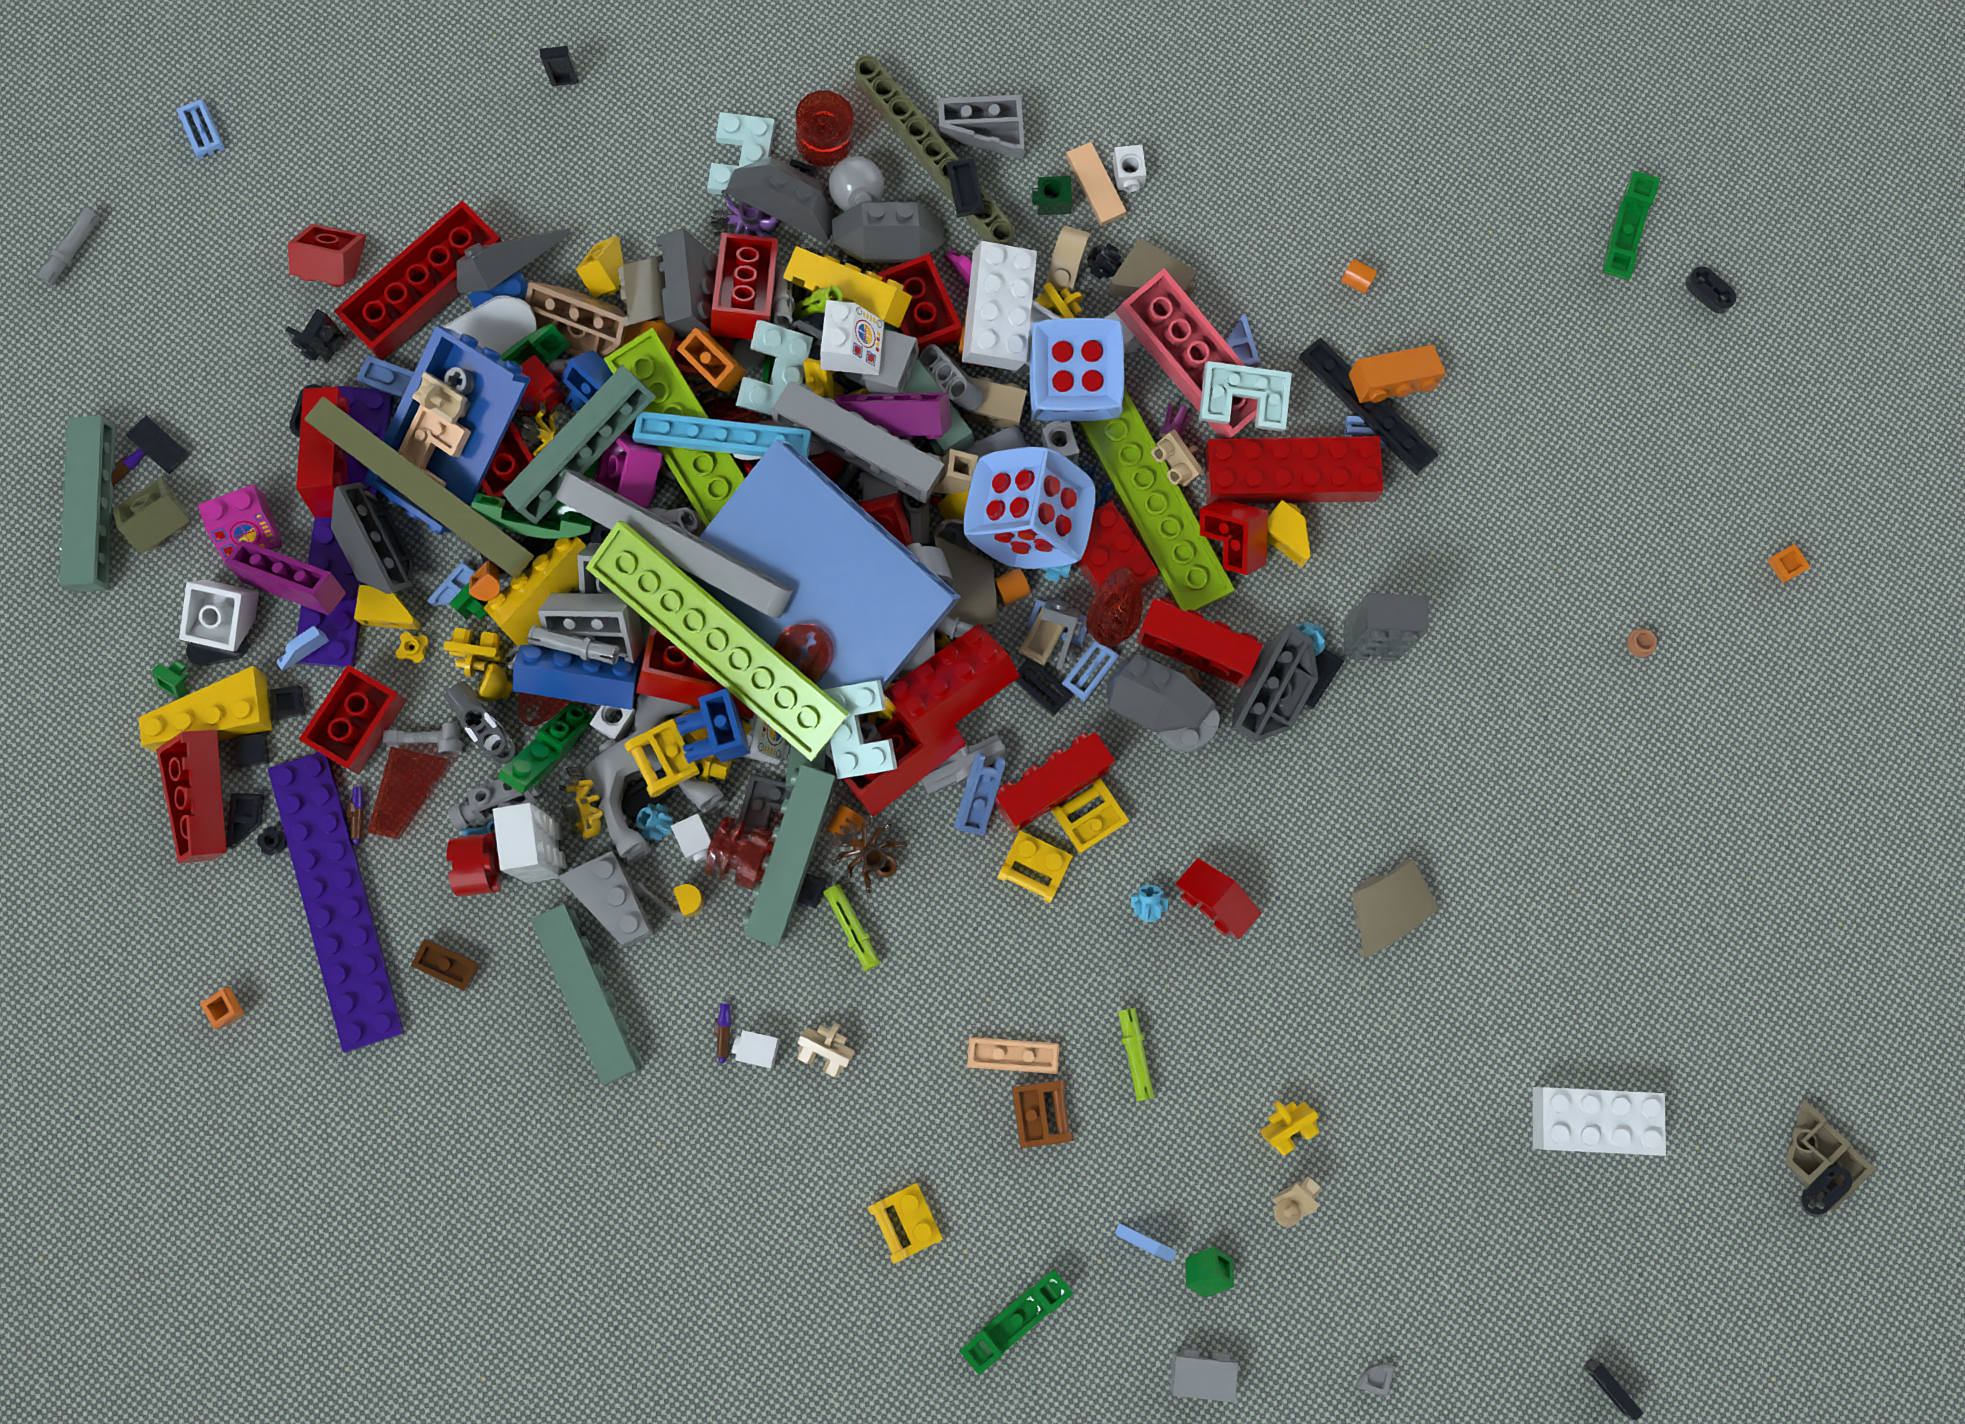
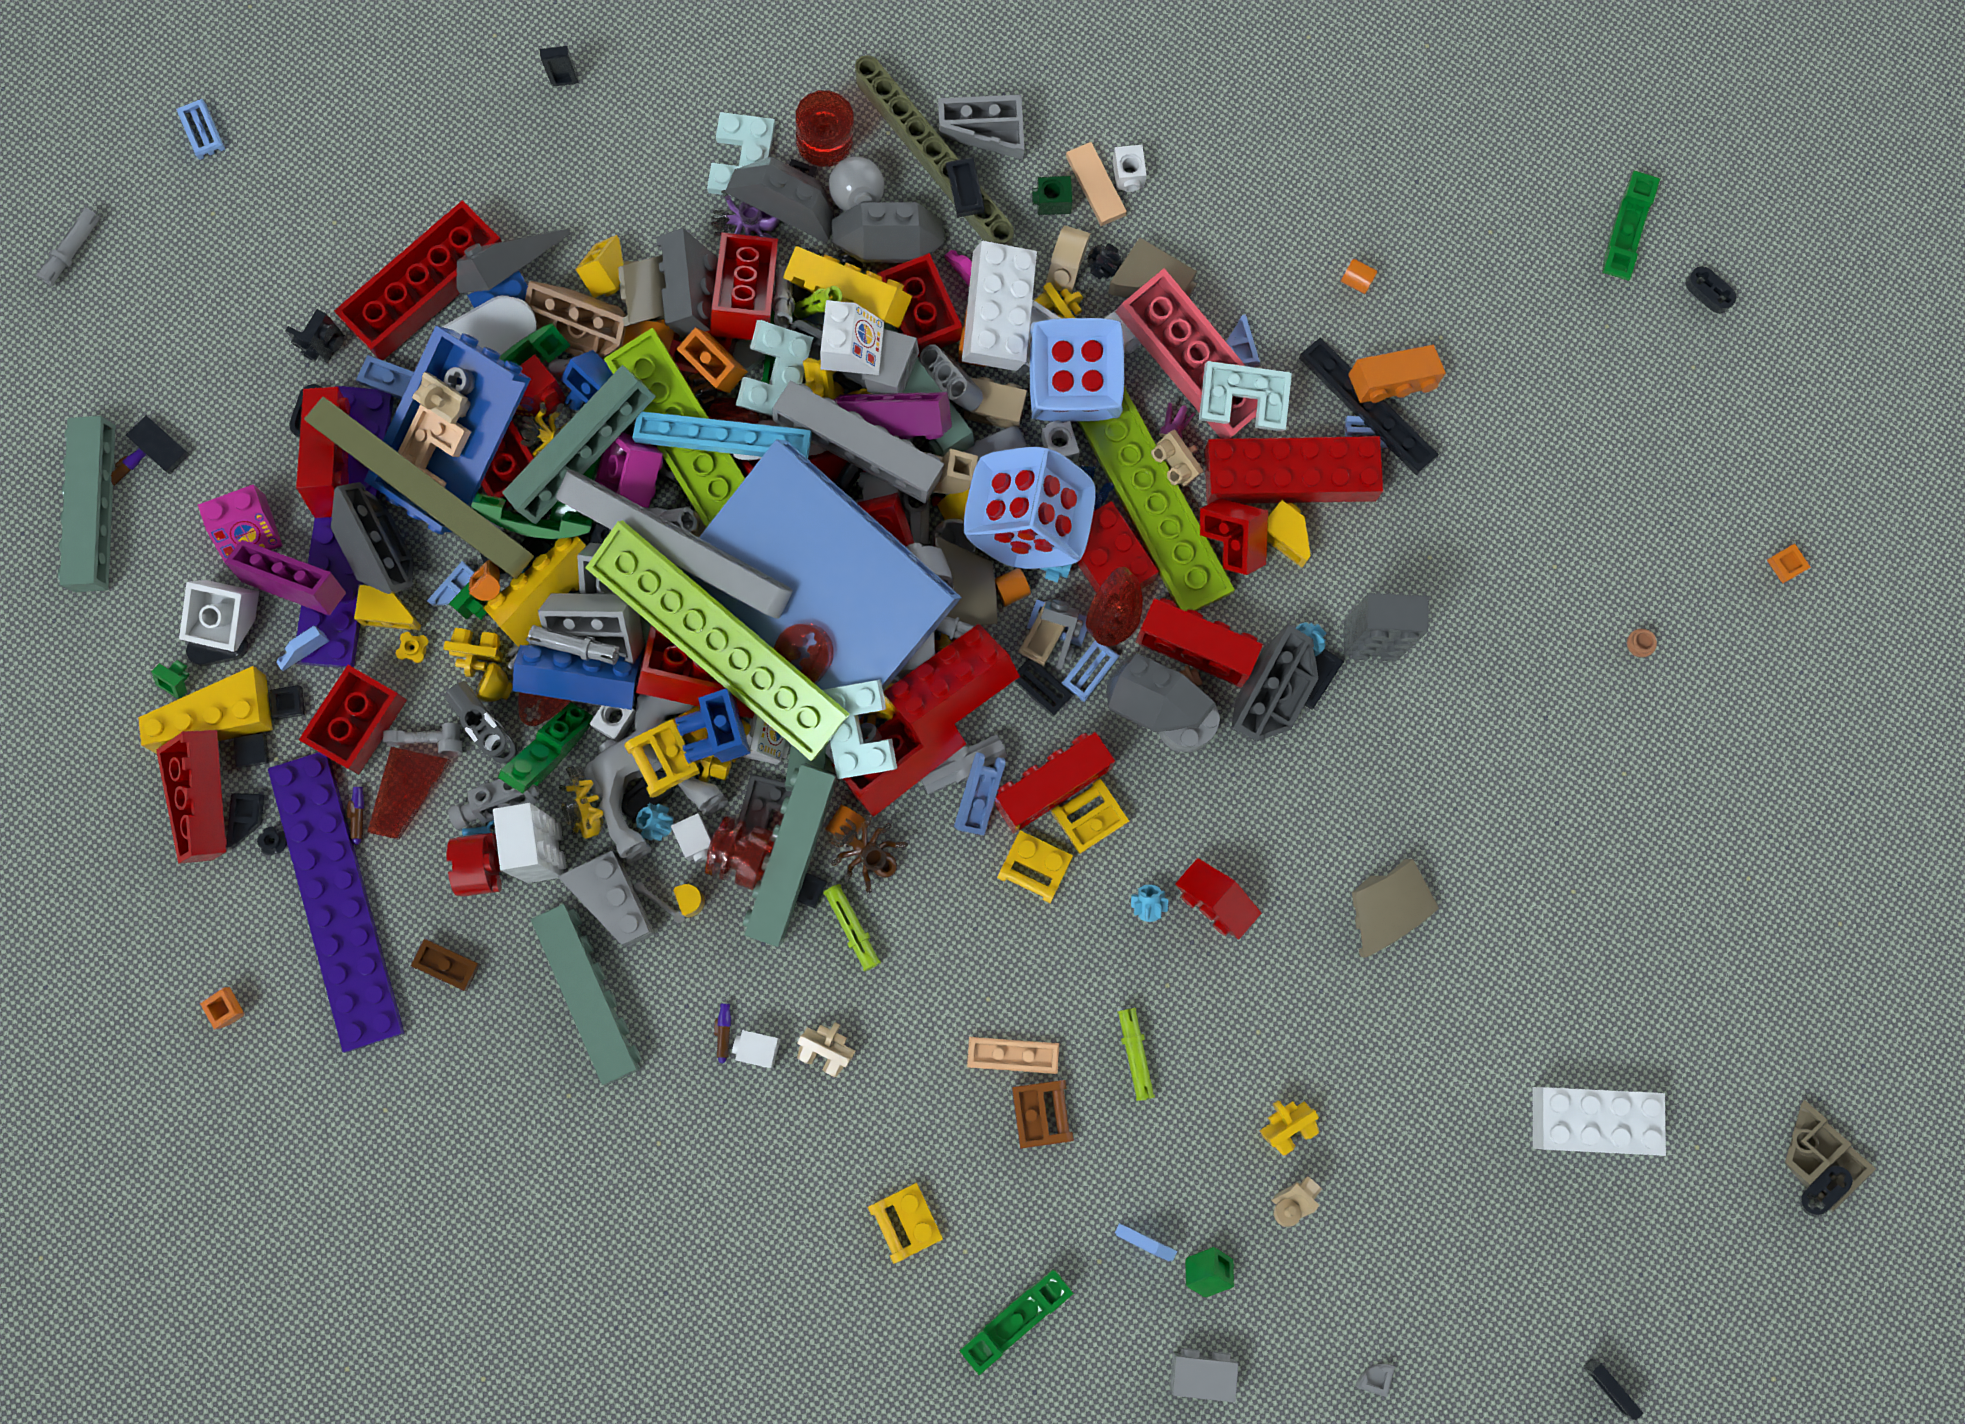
(151, 516): olive slope -> none
(325, 254): red slope -> none

